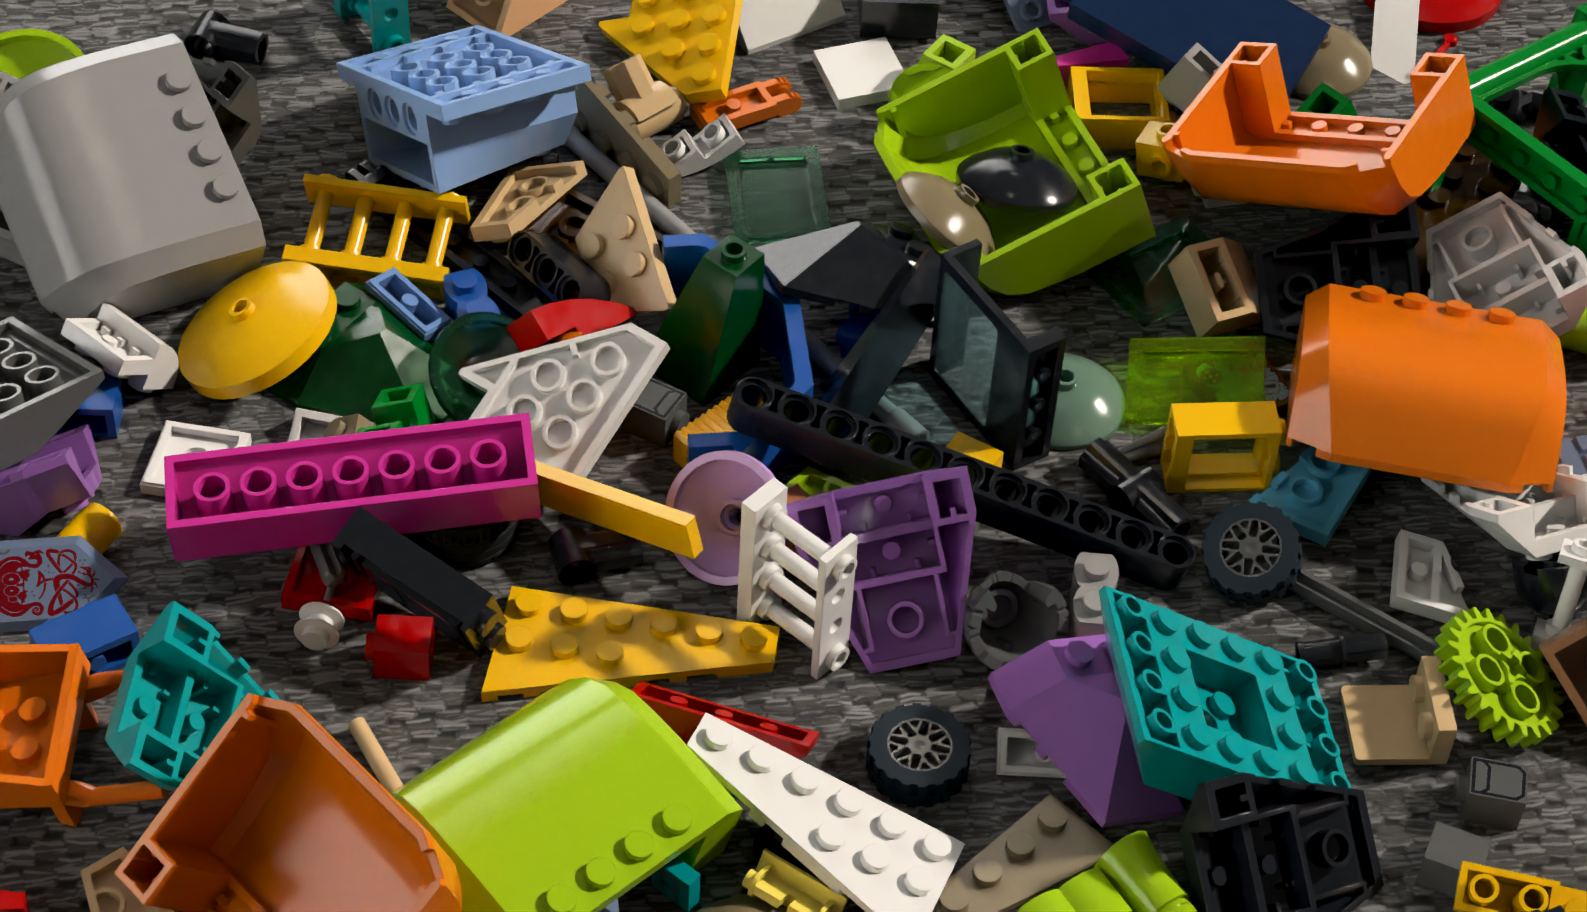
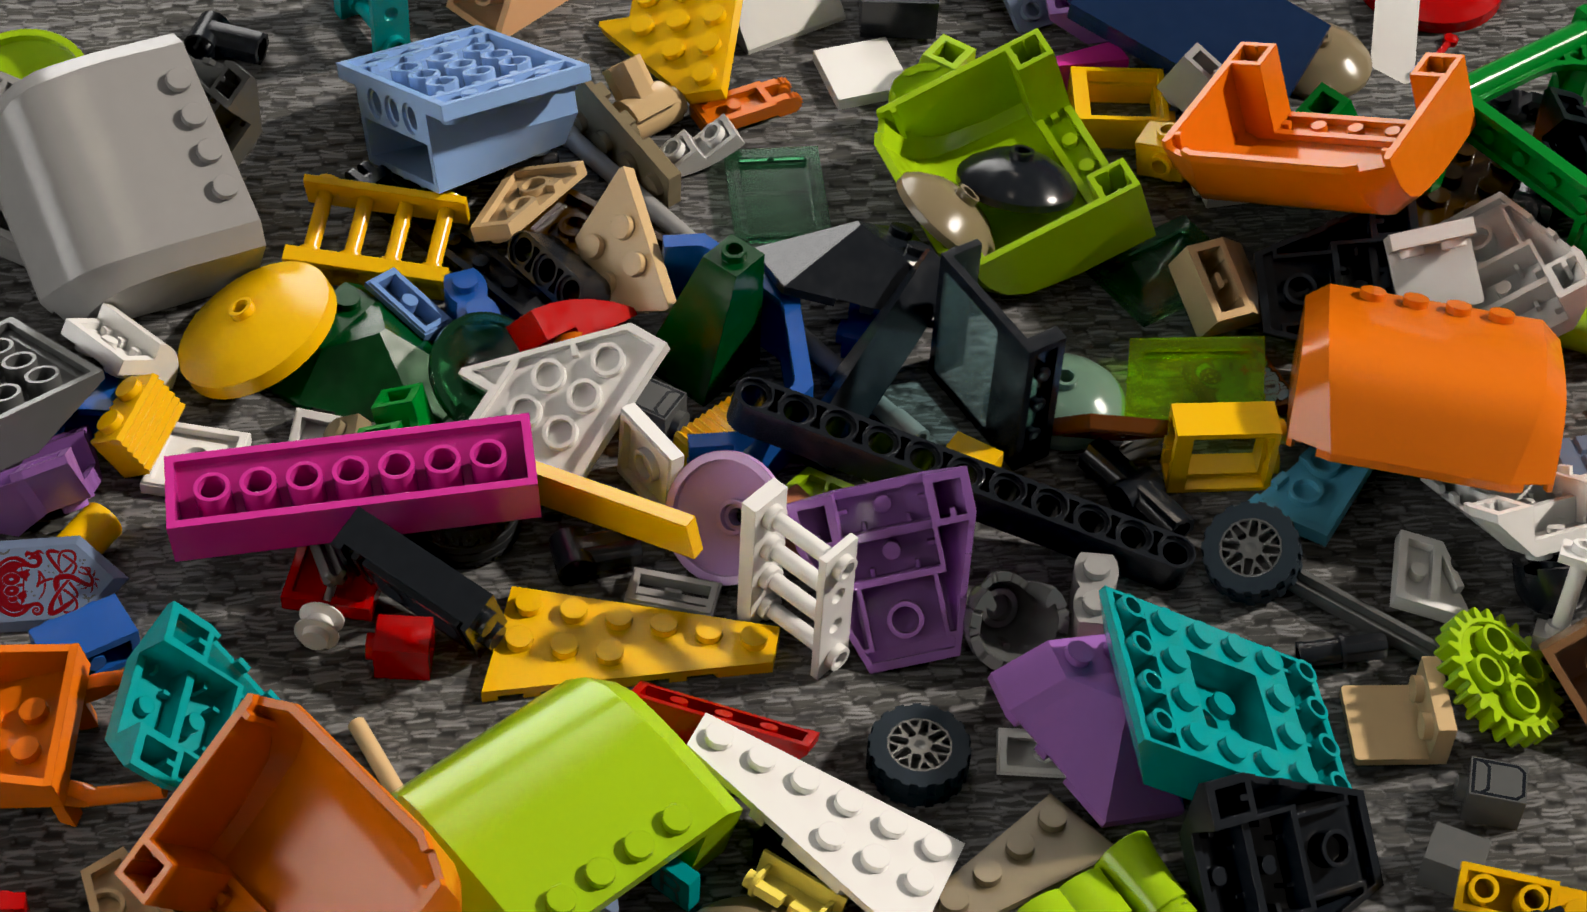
(137, 424): none -> yellow brick
(646, 455): none -> white tile
(672, 595): none -> light grey tile
(1109, 427): none -> reddish brown tile
(1436, 262): none -> white bracket

